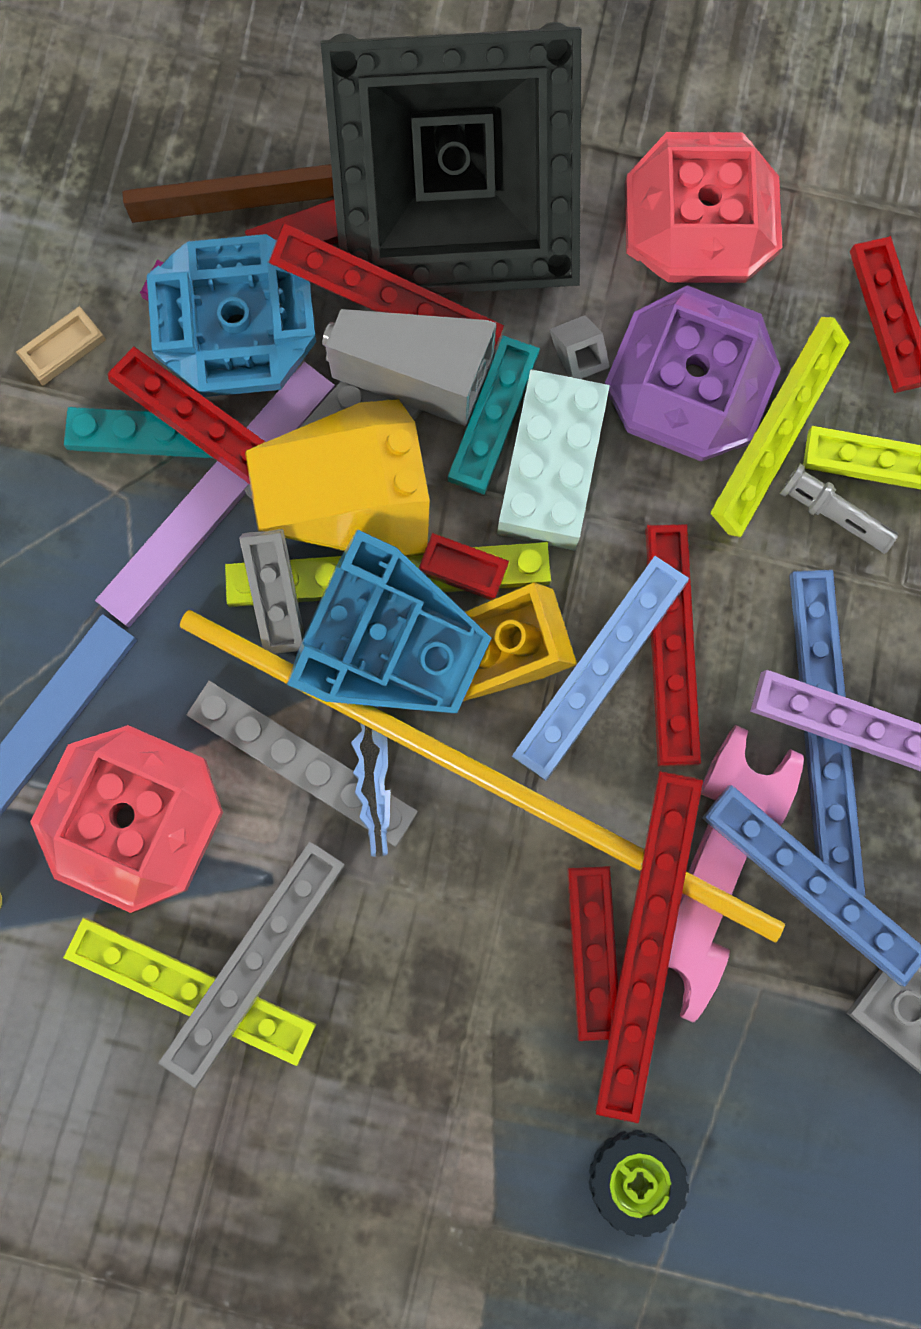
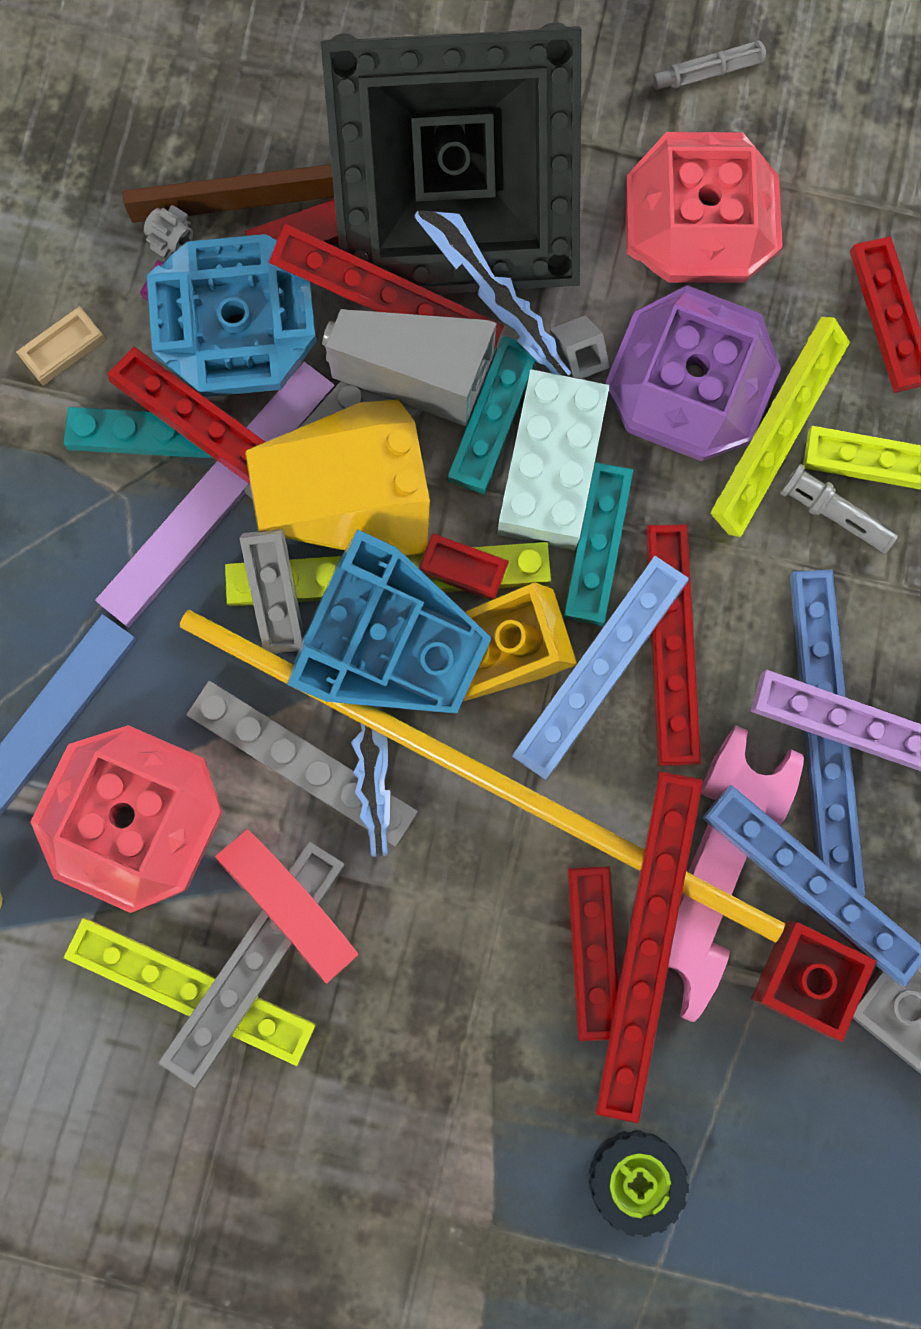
(167, 230): none -> light grey gear
(287, 905): none -> coral slope
(497, 293): none -> light blue sword
(598, 544): none -> teal plate
(711, 66): none -> light grey piece
(814, 980): none -> red brick

